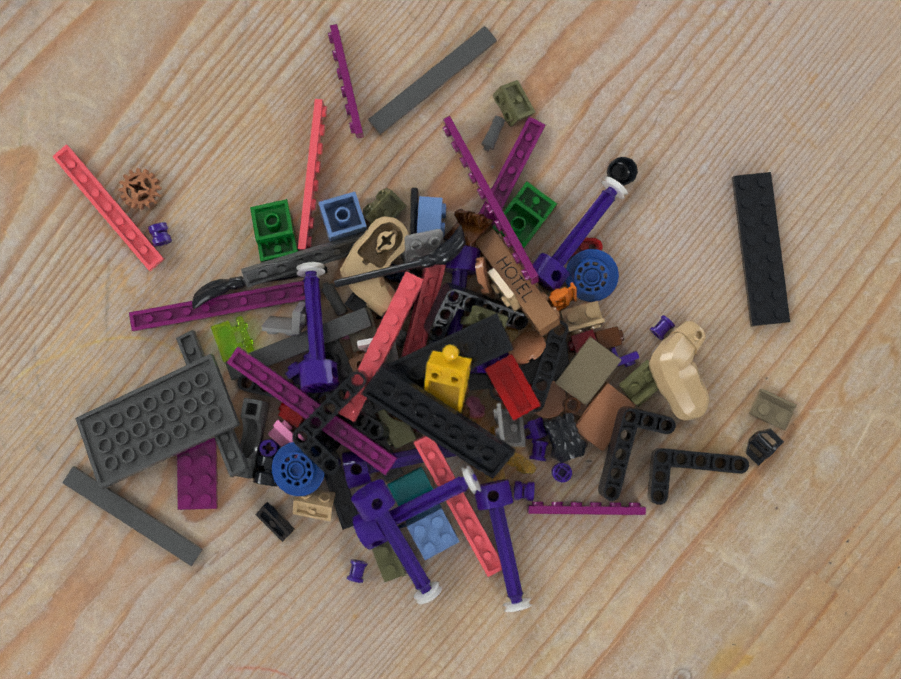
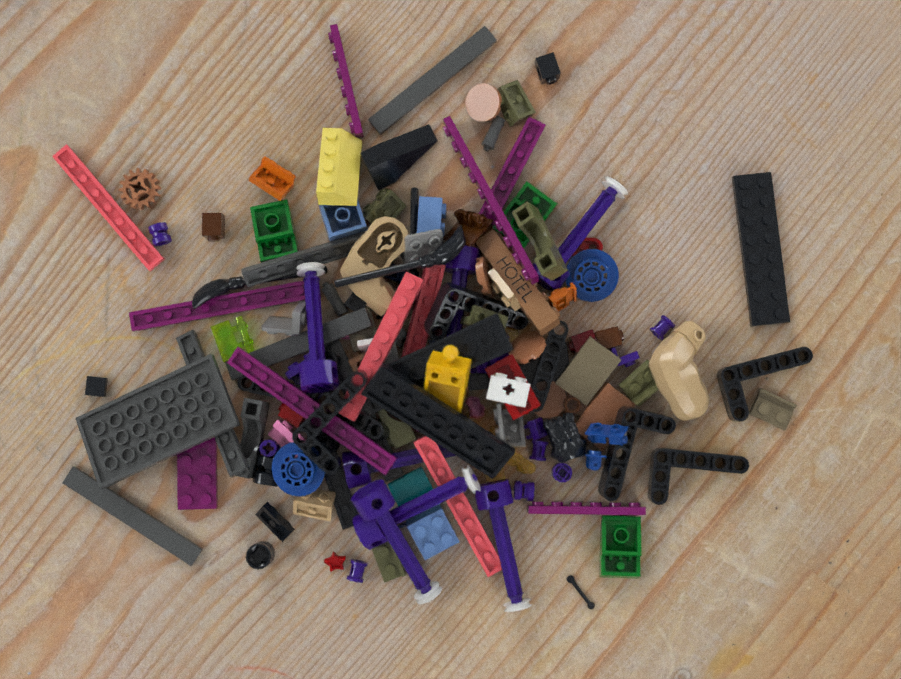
(96, 386): none -> black tile
(213, 226): none -> reddish brown brick
(260, 555): none -> black wheel
(273, 178): none -> orange bracket
(313, 168): coral plate -> none
(335, 561): none -> red piece
(338, 168): none -> light yellow slope
(395, 156): none -> black wedge
(483, 102): none -> tile
(496, 392): none -> white brick
(547, 69): none -> black brick
(547, 254): none -> olive arch
(571, 579): none -> black hinge
(582, 317): tan bracket -> none
(593, 459): none -> blue hinge
(599, 432): none -> blue hinge
(620, 547): none -> green slope
(622, 170): black hair -> none
(755, 371): none -> black beam
(768, 451): black piece -> none

